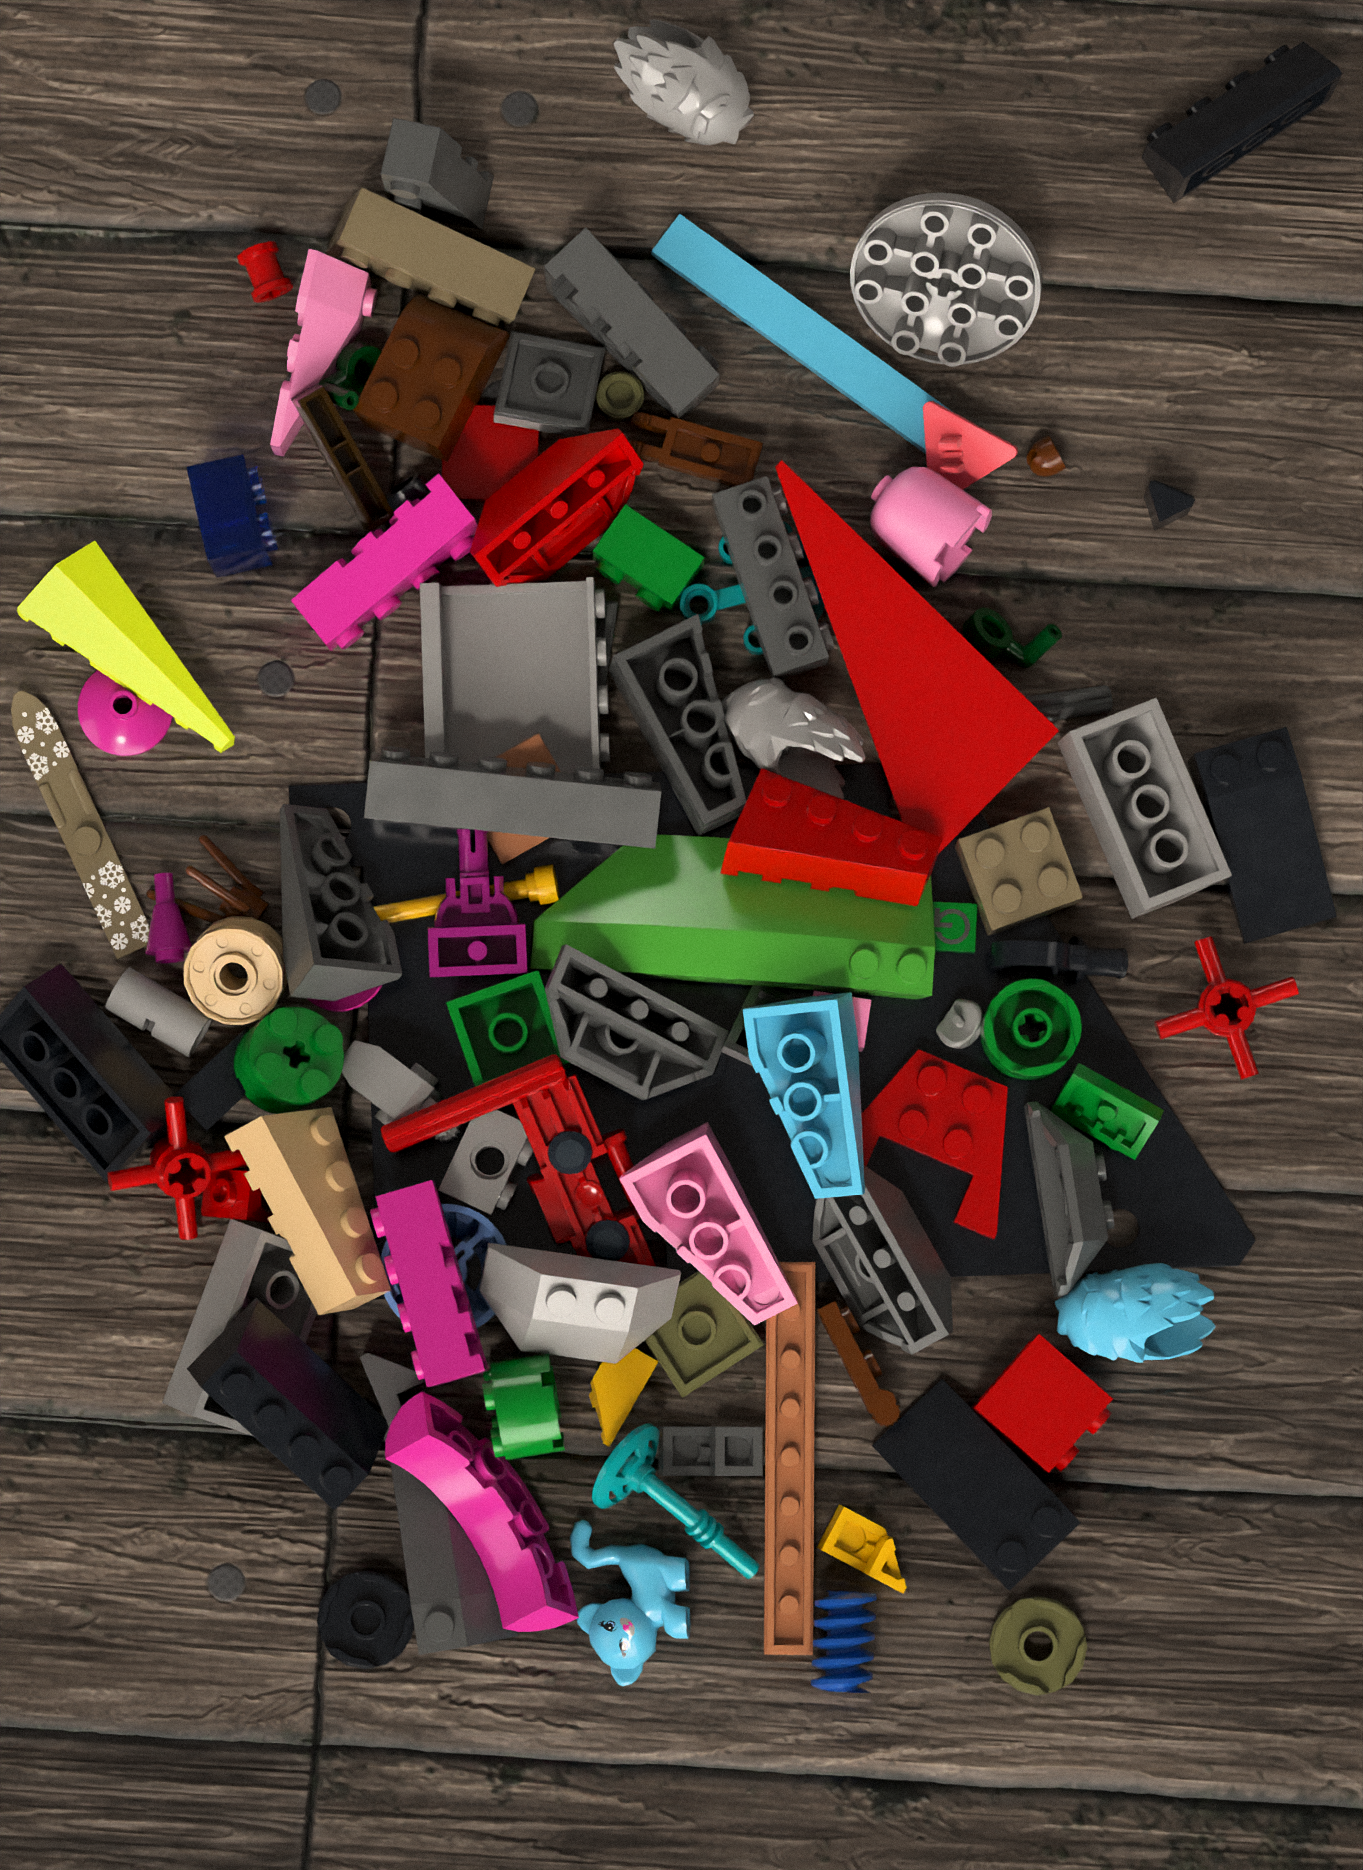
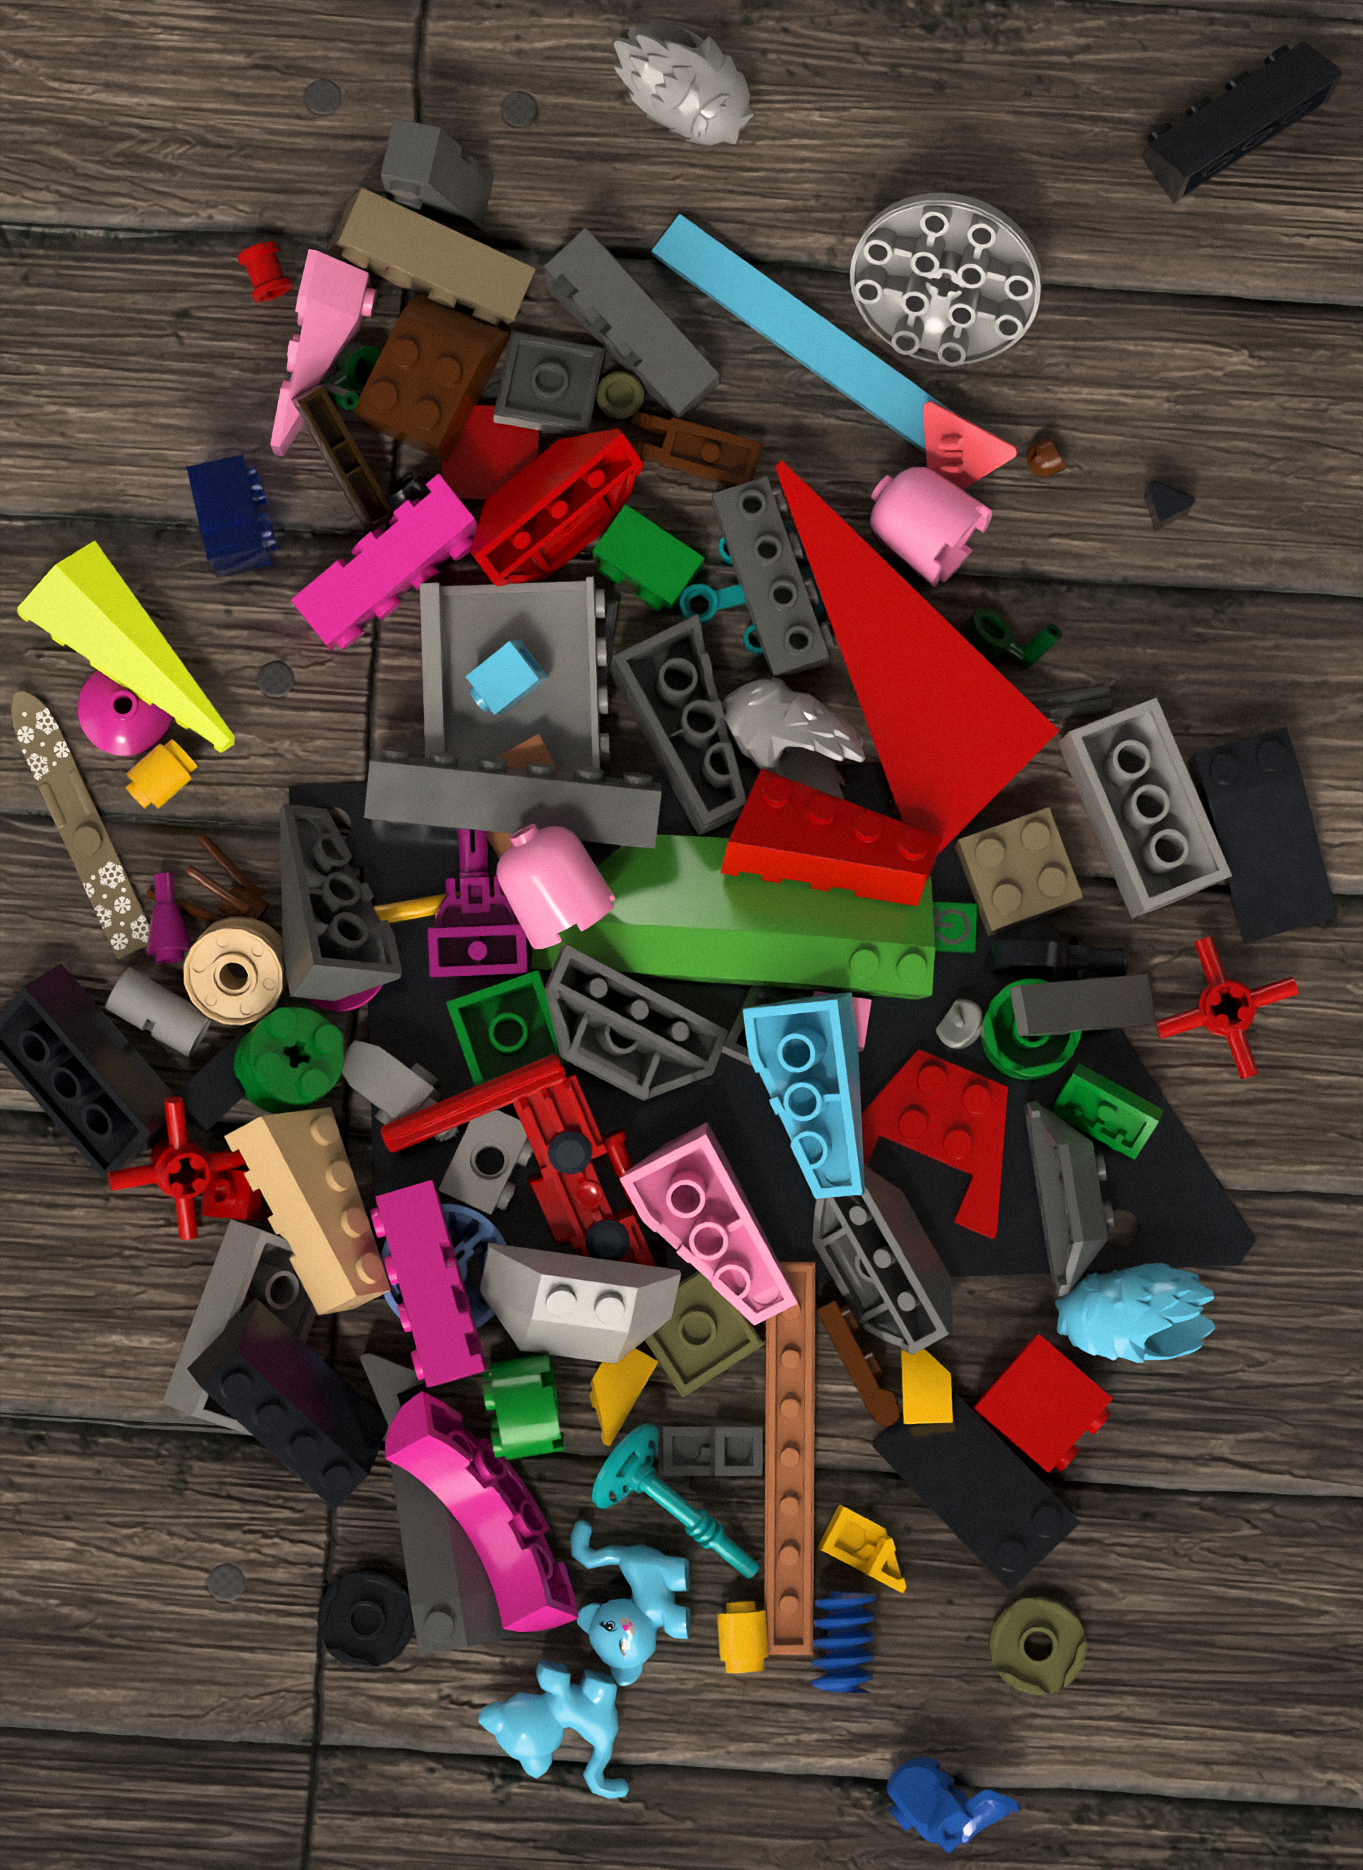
(160, 774): none -> yellow brick
(506, 678): none -> medium azure brick
(534, 1724): none -> medium azure animal
(552, 883): none -> bright pink cylinder
(742, 1637): none -> yellow brick
(925, 1389): none -> yellow slope
(937, 1811): none -> blue head
(1082, 1005): none -> dark grey slope

